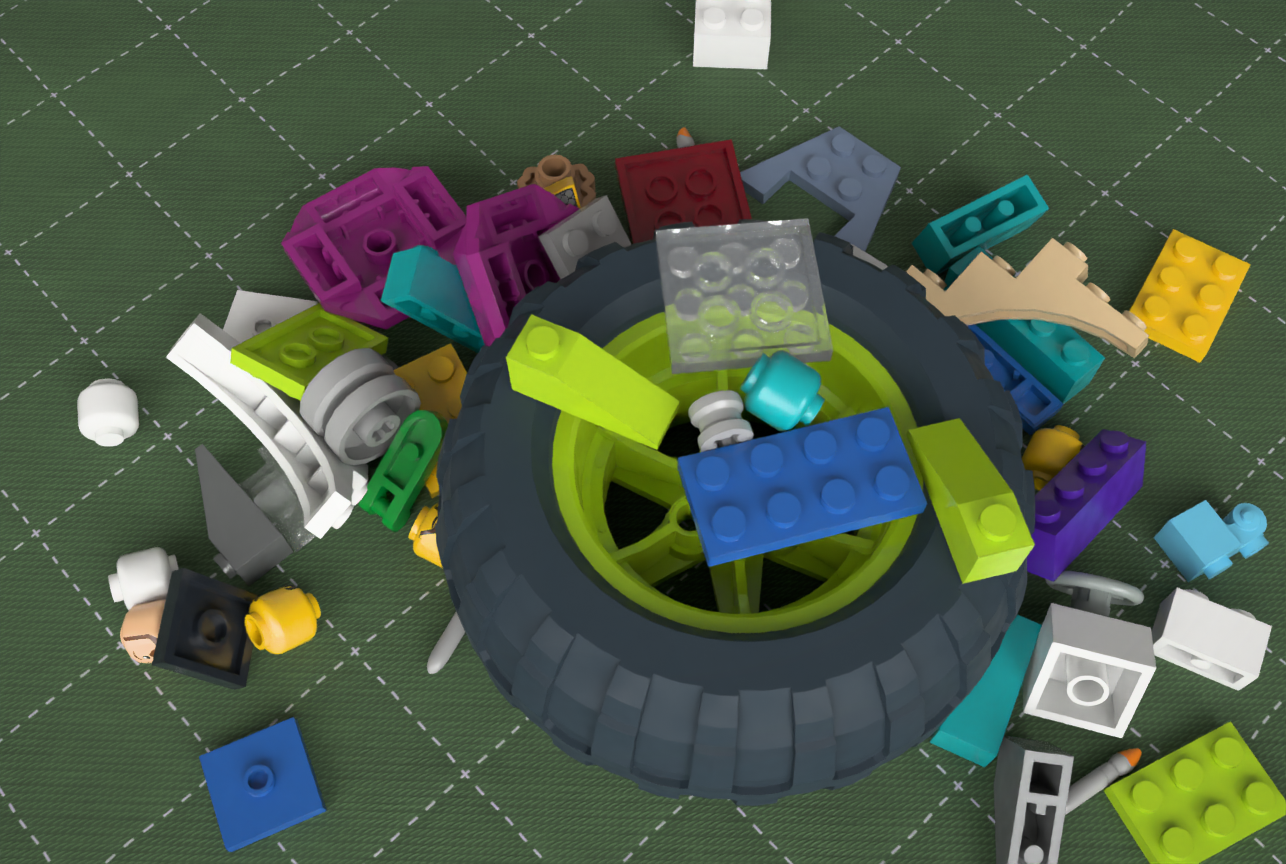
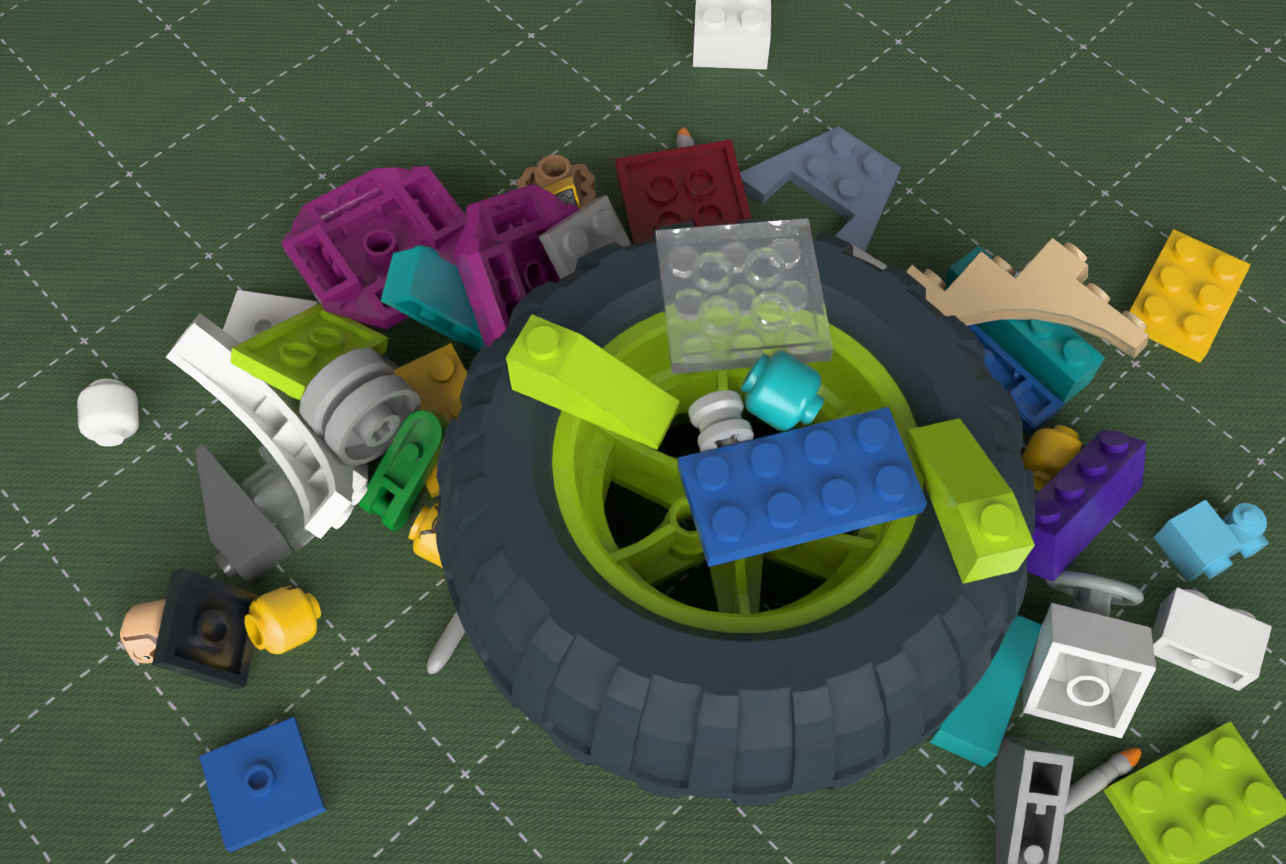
(142, 576): white head -> none
(980, 224): teal brick -> none

